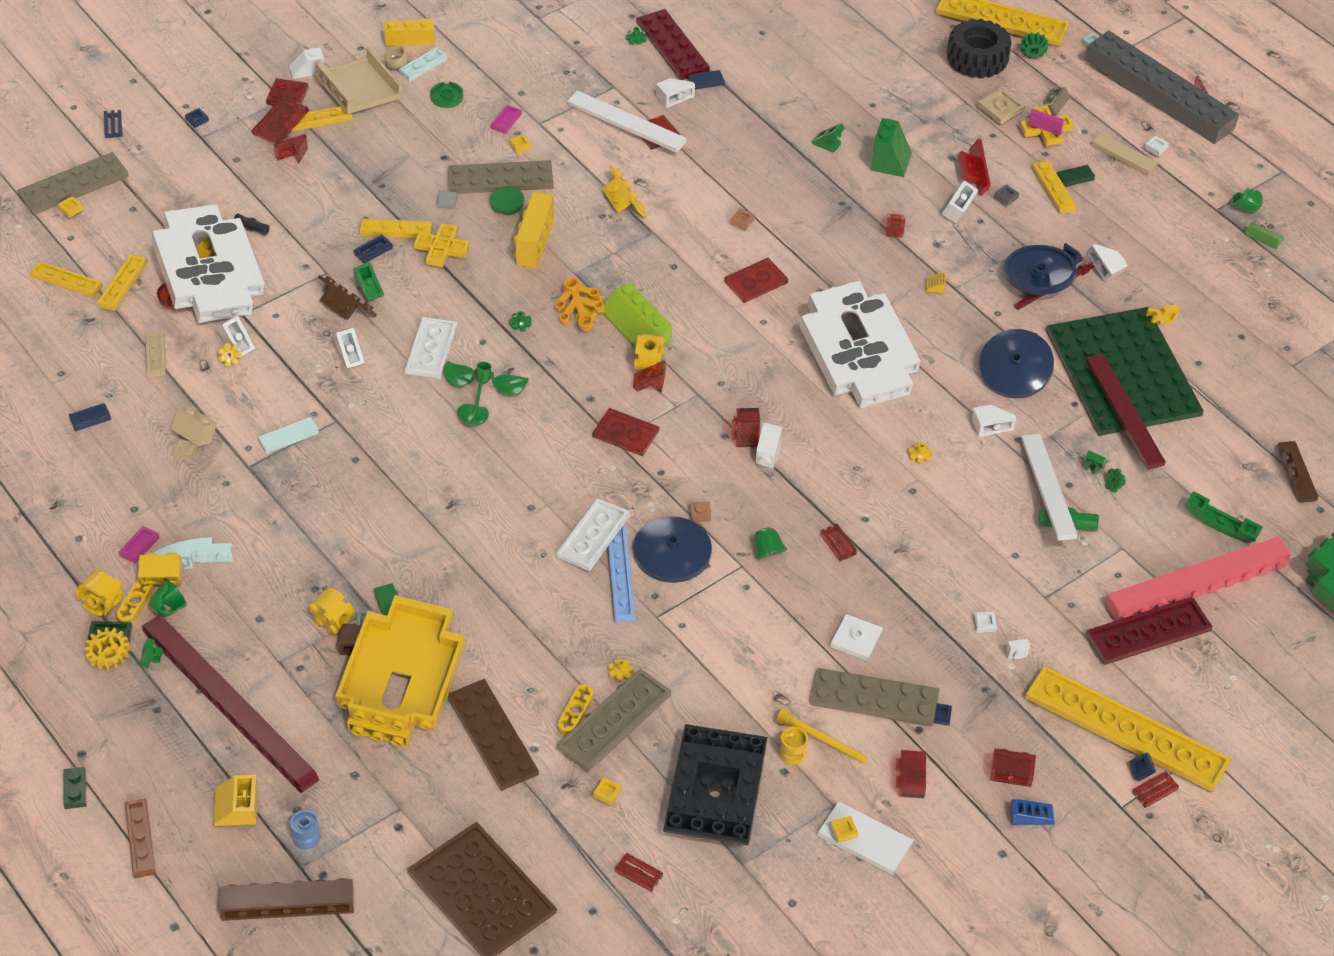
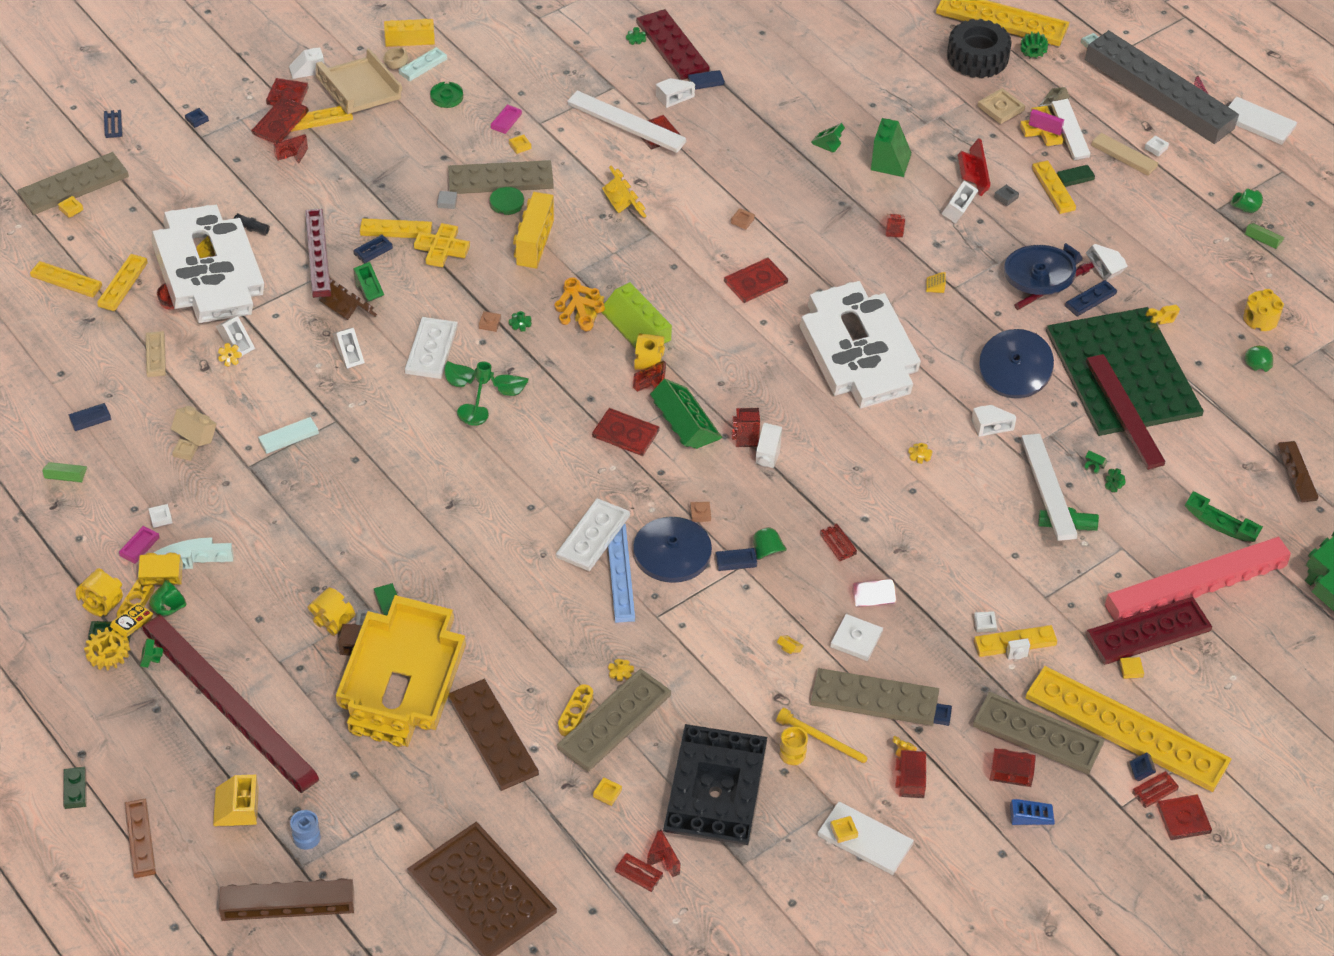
(64, 472): none -> bright green slope
(131, 620): none -> tile
(160, 515): none -> white plate
(317, 253): none -> tile
(489, 321): none -> nougat plate
(662, 852): none -> clear red slope
(684, 414): none -> green slope
(736, 559): none -> dark blue tile
(789, 644): none -> yellow plate
(873, 593): none -> slope
(902, 745): none -> yellow plant
(997, 643): none -> yellow plate
(1039, 733): none -> dark tan plate
(1071, 130): none -> white tile
(1091, 298): none -> dark blue tile
(1131, 667): none -> yellow tile
(1184, 817): none -> clear red tile
(1259, 358): none -> green hair
(1262, 121): none -> white tile
(1263, 310): none -> yellow brick

